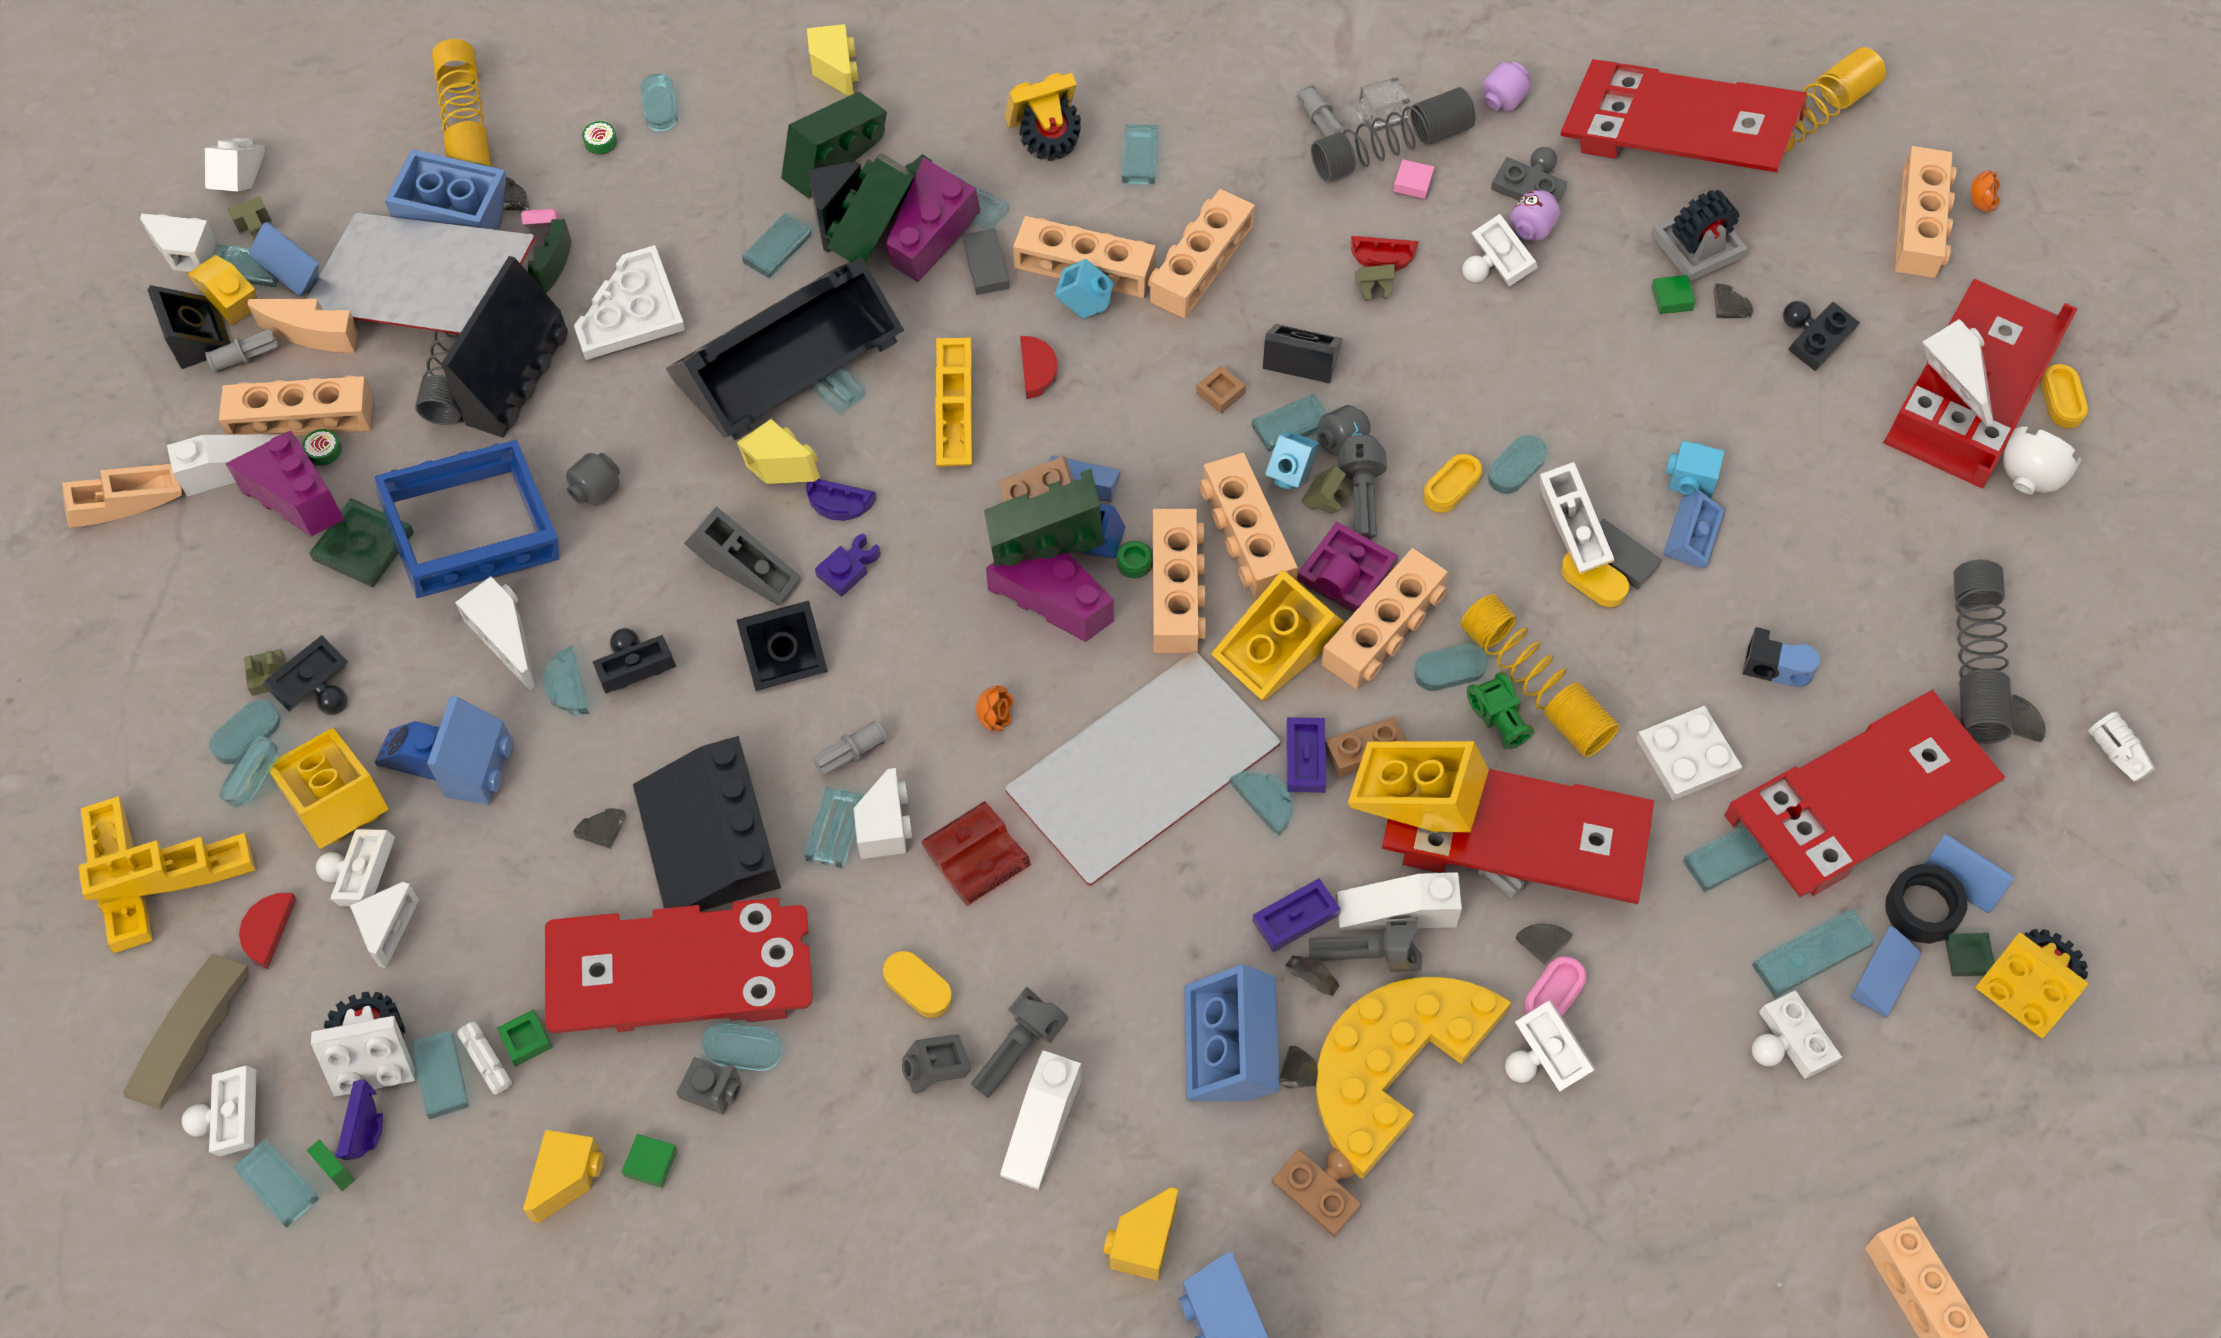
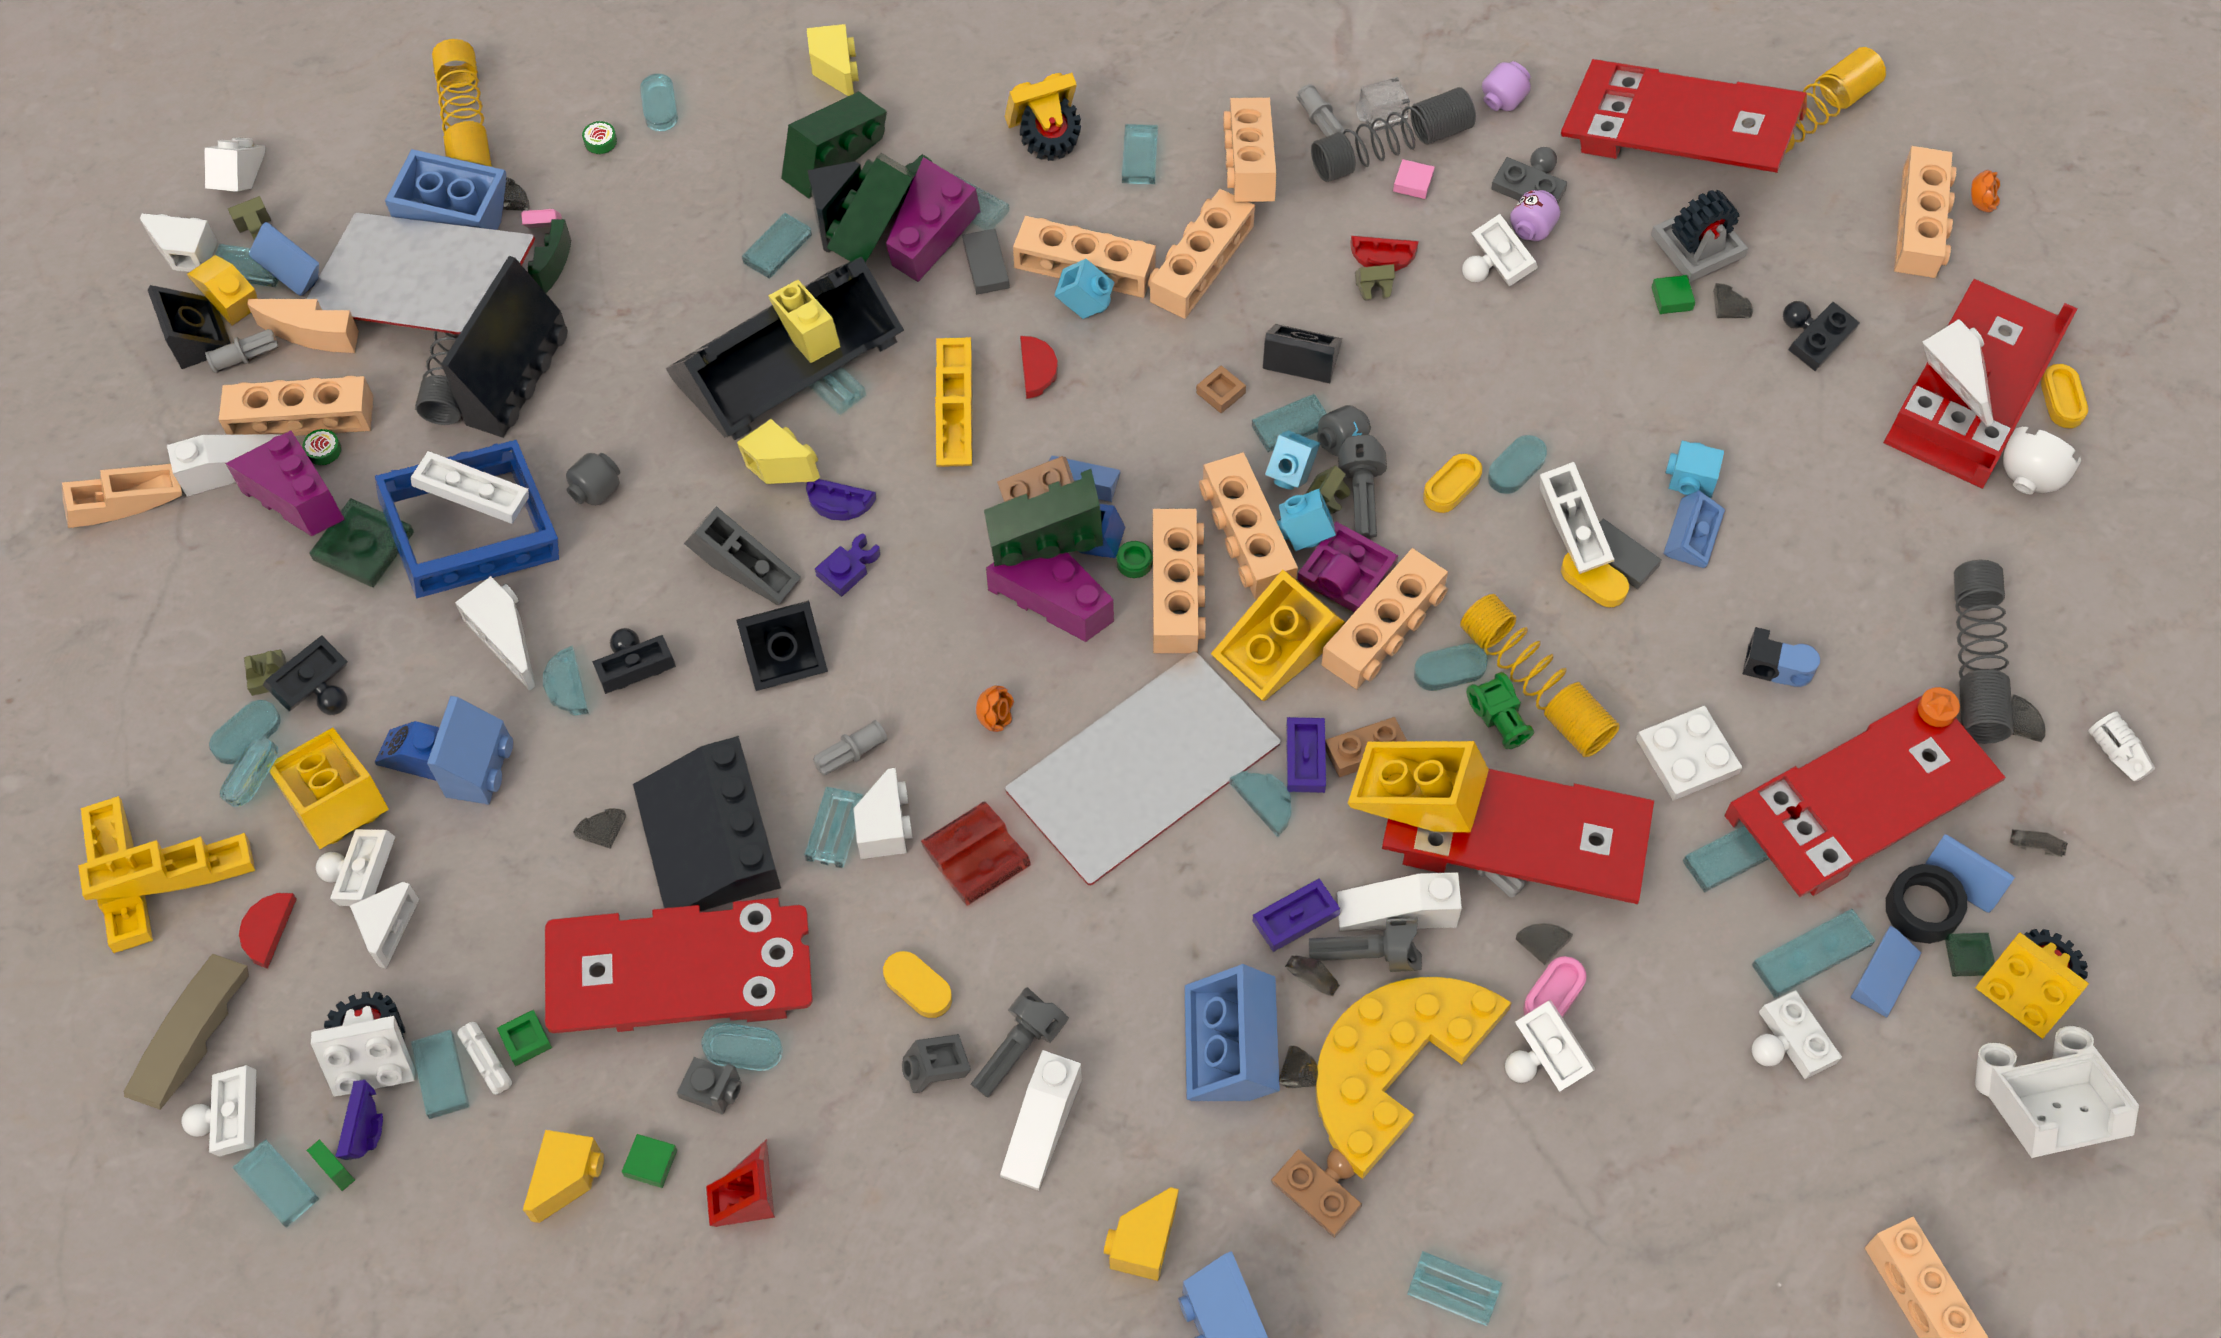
(470, 487): none -> white plate
(630, 307): white plate -> none
(743, 1192): none -> red slope
(805, 321): none -> light yellow slope
(1250, 150): none -> light nougat brick
(1306, 520): none -> medium azure brick
(1448, 1303): none -> clear light blue tile
(1938, 707): none -> orange tile
(2039, 840): none -> clear smoke tile
(2060, 1100): none -> white piece

